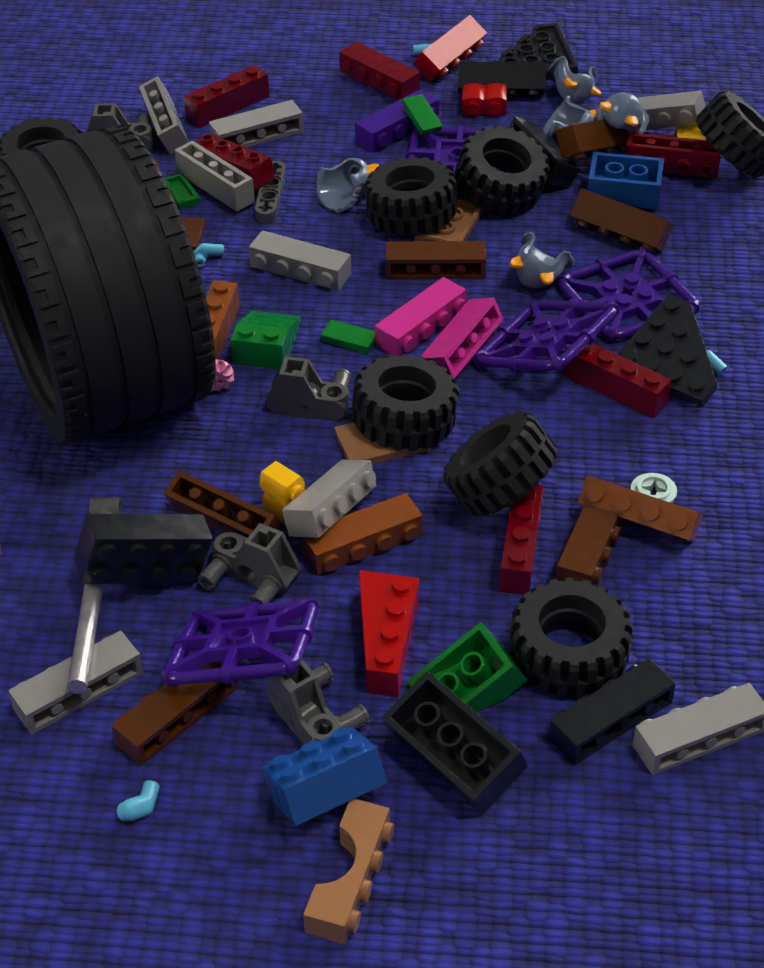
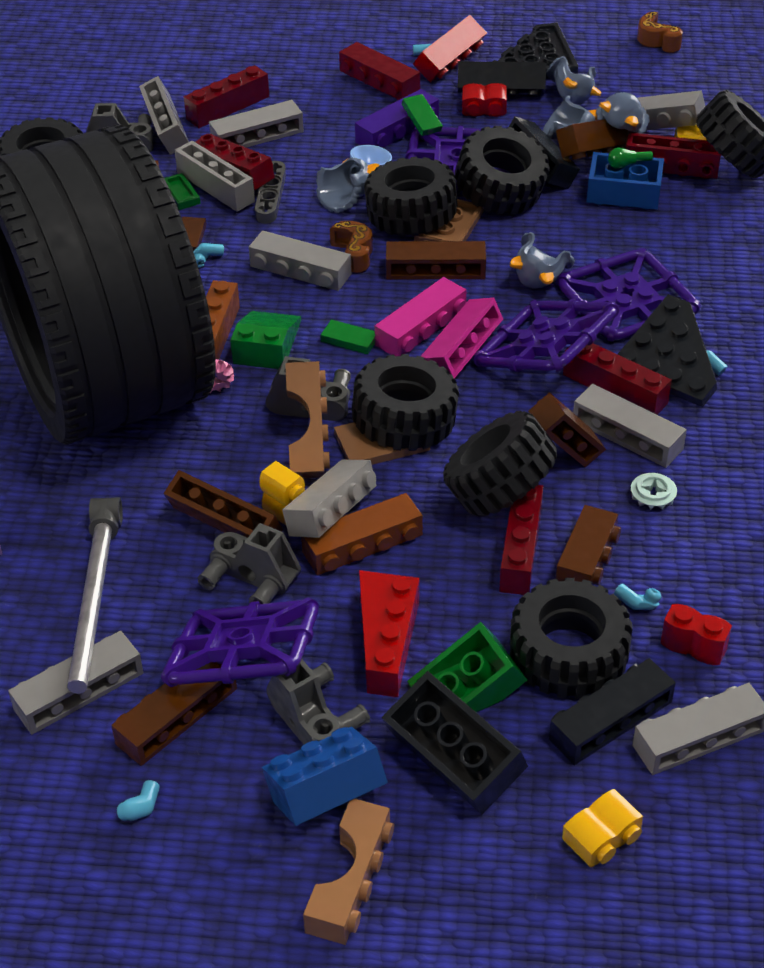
(142, 548): black brick -> none
(304, 386): none -> medium nougat arch
(356, 239): none -> dark orange animal
(371, 154): none -> light blue piece
(567, 430): none -> reddish brown brick
(603, 828): none -> yellow brick
(621, 157): none -> green piece
(621, 220): reddish brown brick -> none
(630, 425): none -> light grey brick
(636, 601): none -> medium azure arm
(640, 508): dark orange brick -> none
(658, 35): none -> dark orange animal
(696, 634): none -> red brick

